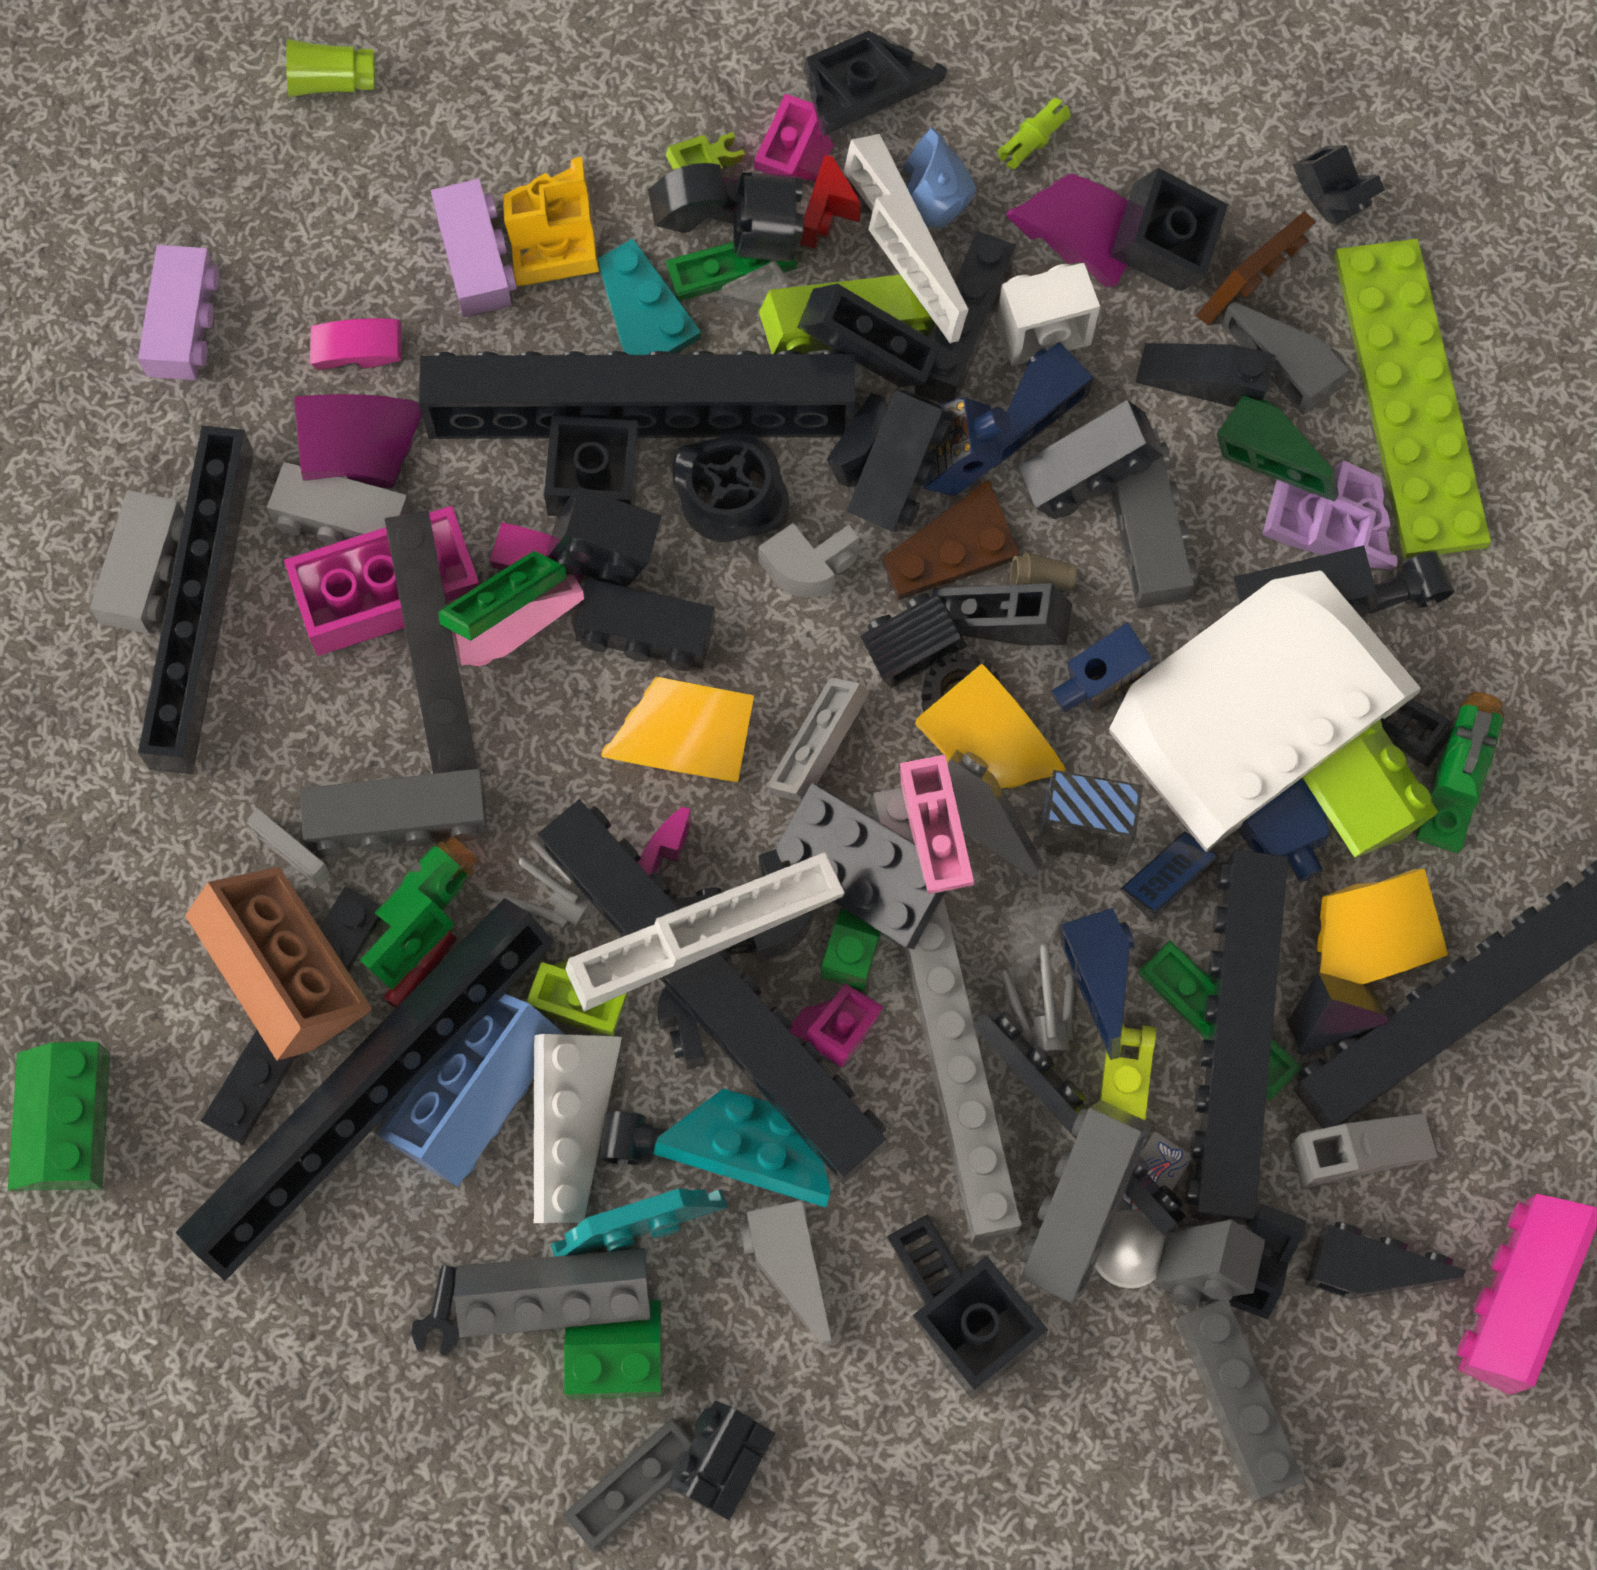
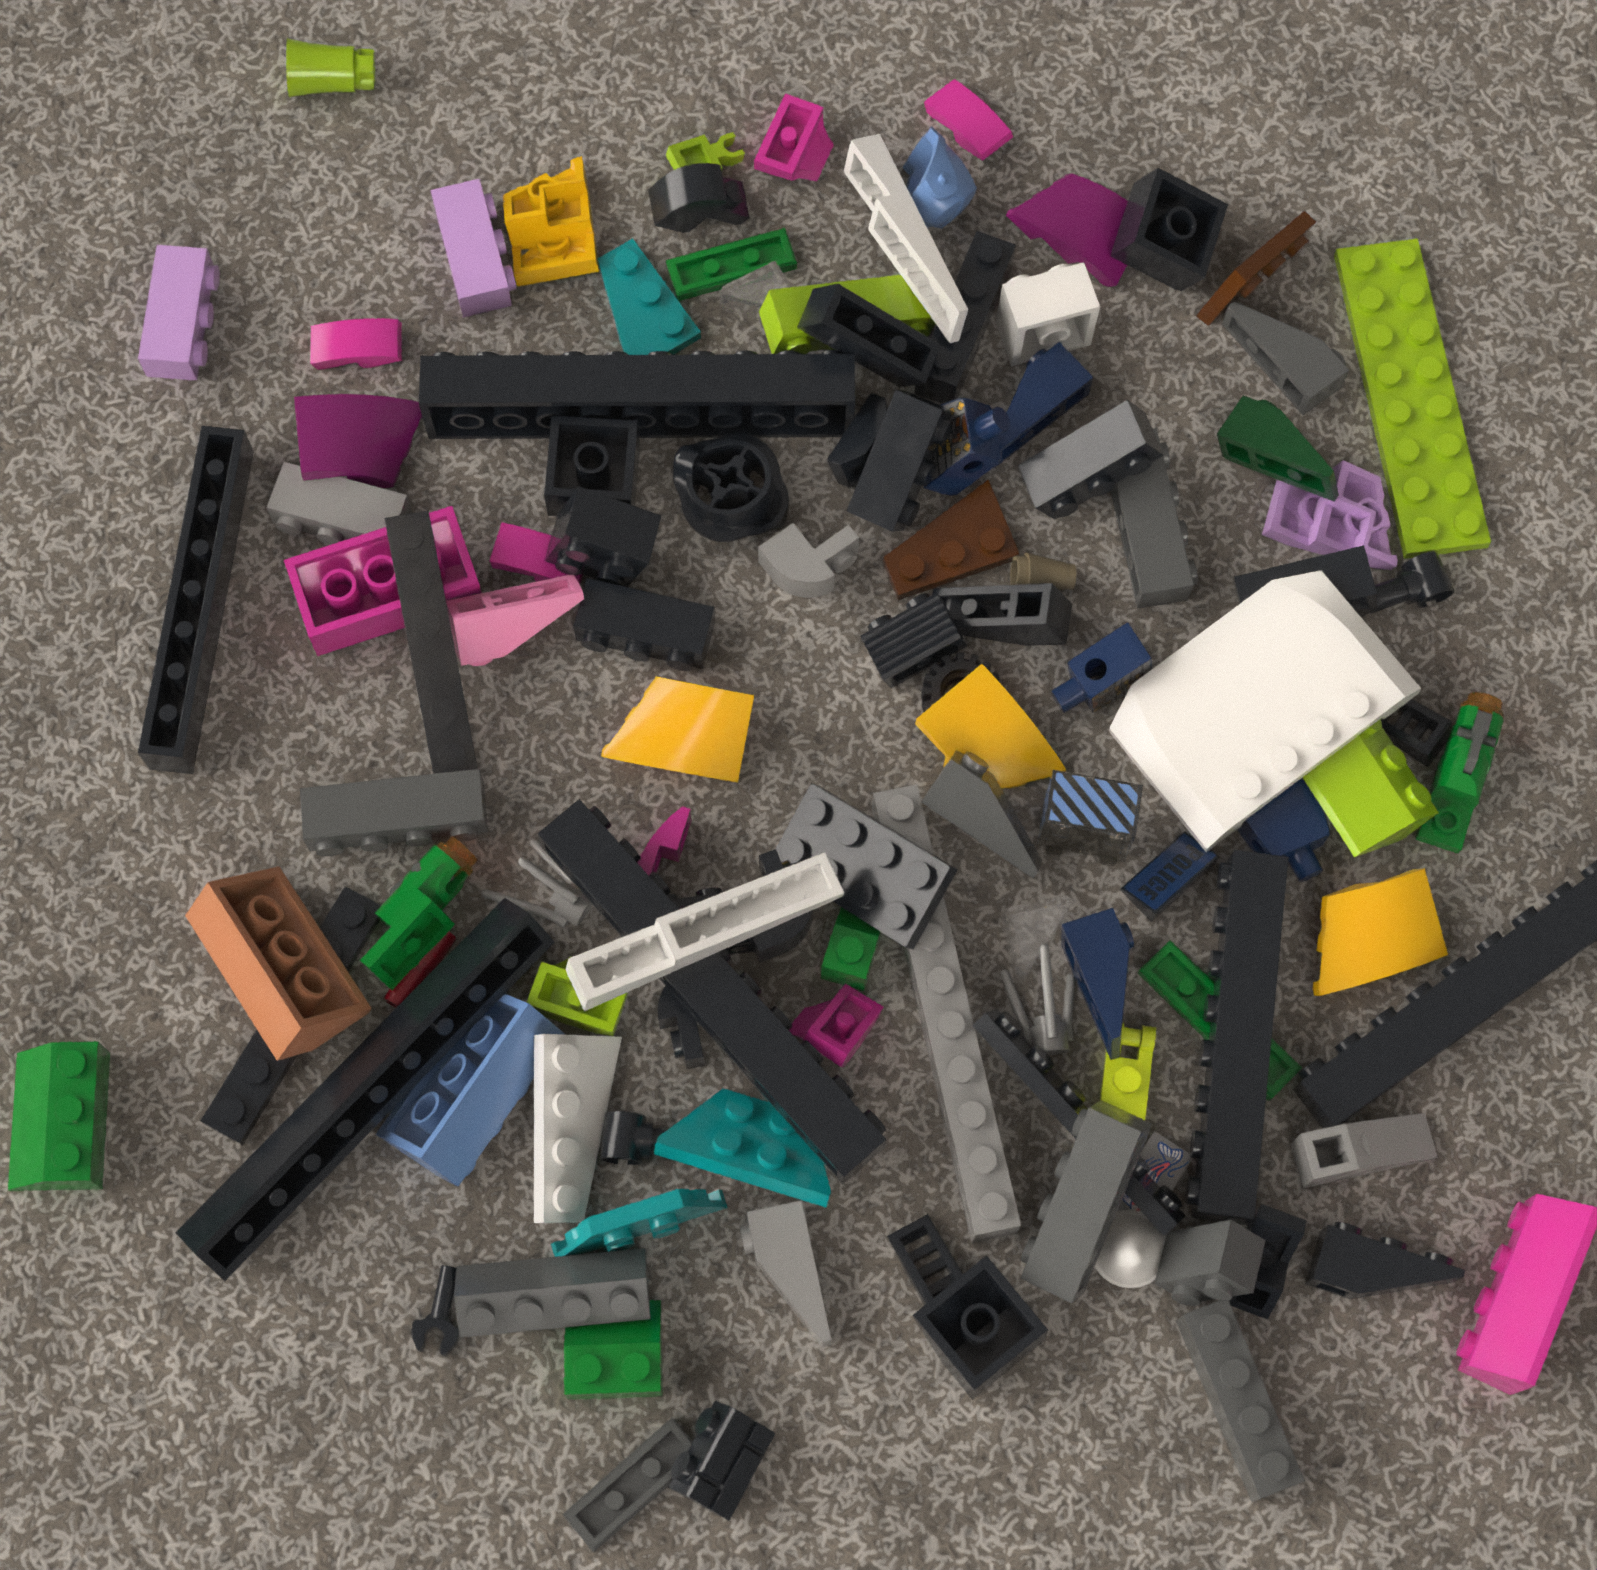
(138, 563): light grey brick -> none
(288, 848): light grey tile -> none
(502, 595): green tile -> none
(767, 216): black brick -> none
(818, 738): light grey plate -> none
(829, 198): red slope -> none
(863, 79): black wing -> none
(935, 824): bright pink slope -> none
(970, 119): none -> dark pink slope
(1034, 133): lime pin -> none
(1207, 371): black slope -> none
(1334, 184): black brick -> none
(1334, 1011): black slope -> none

